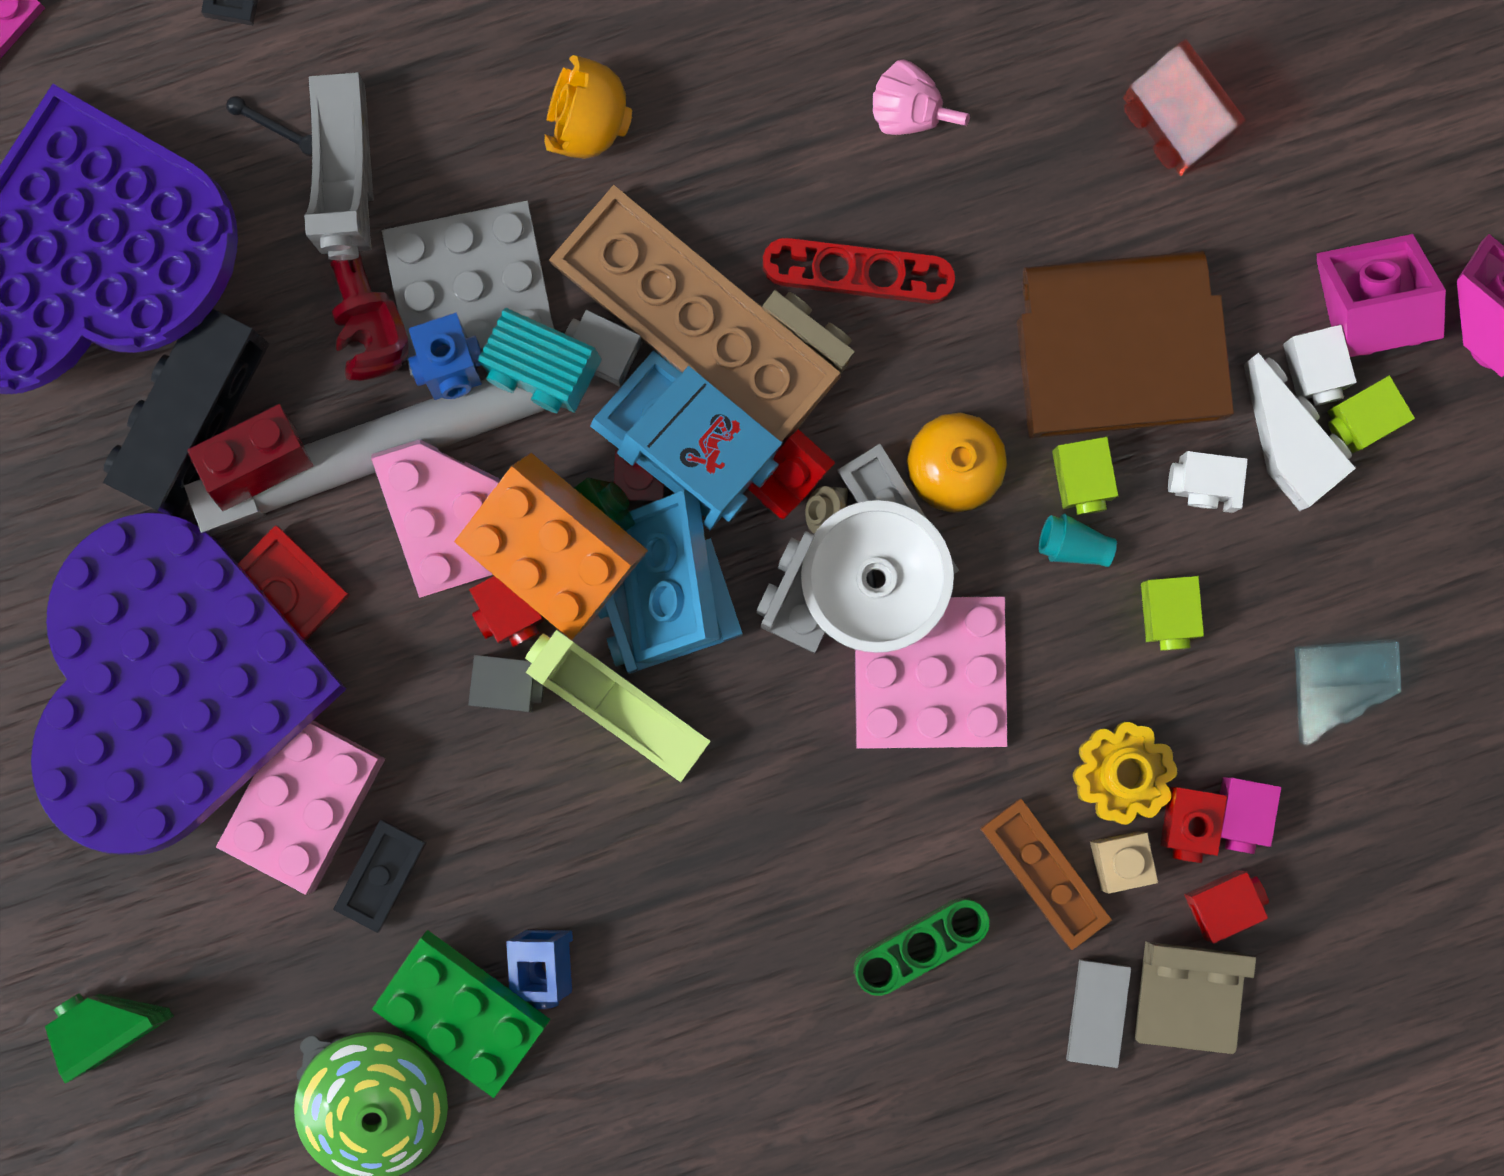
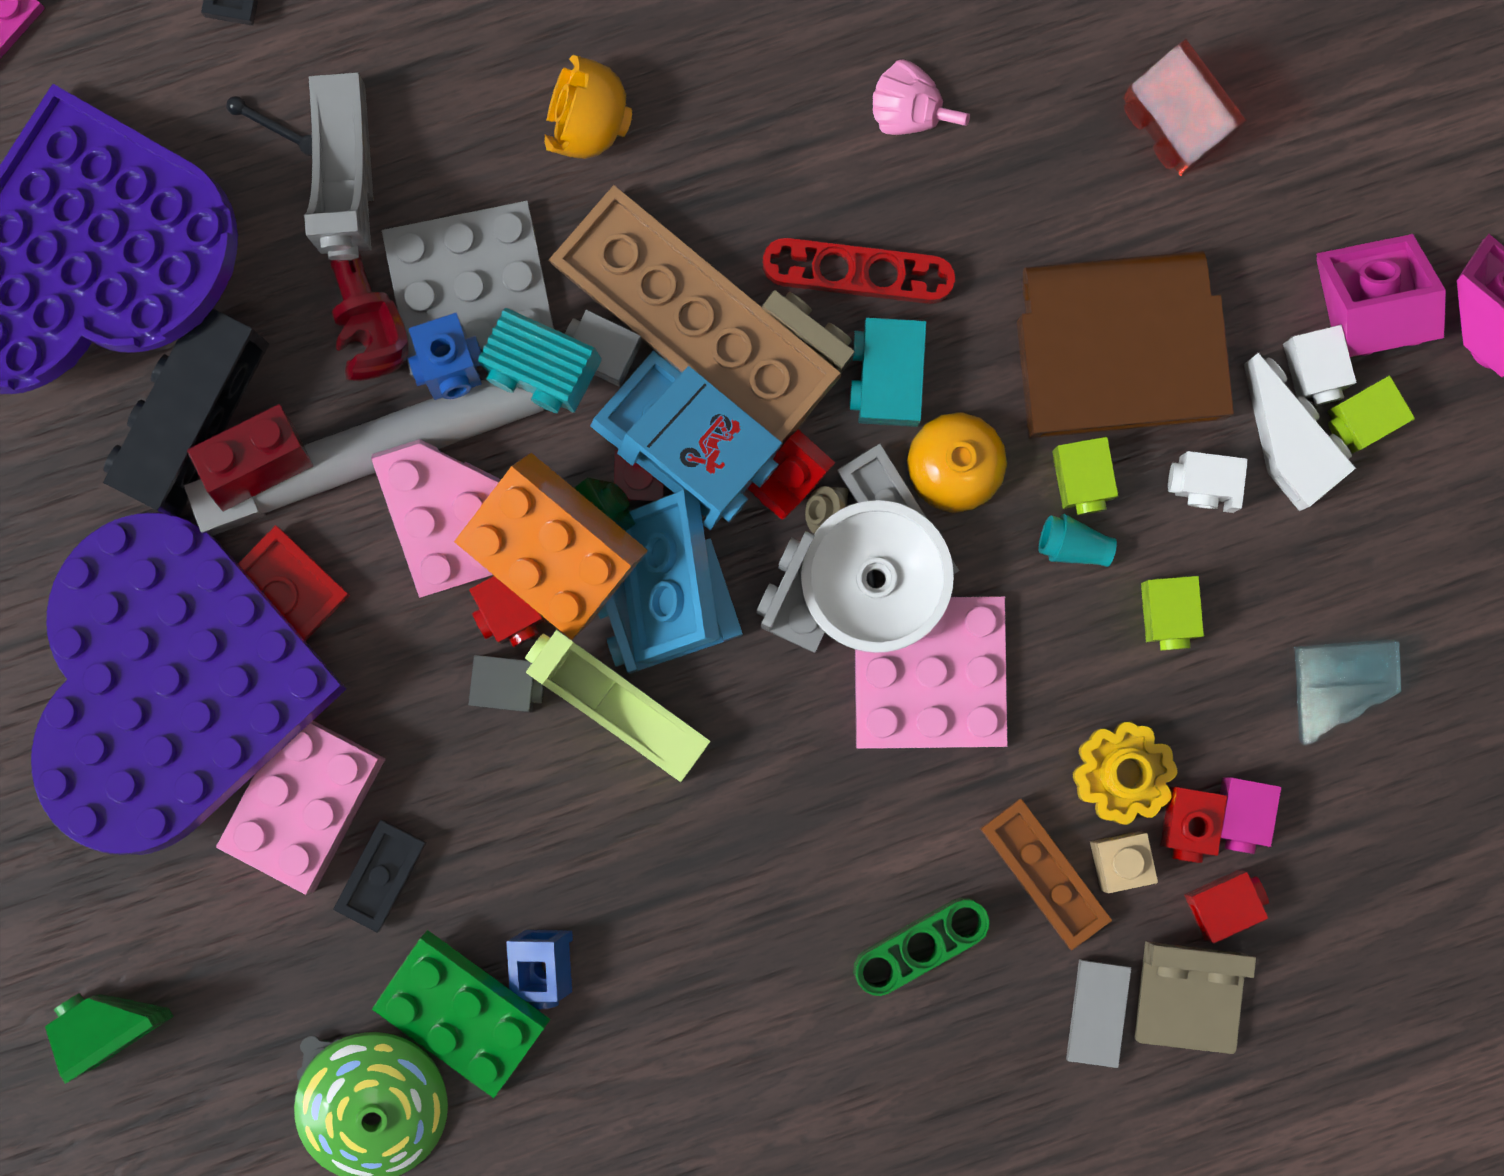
(890, 372): none -> teal brick

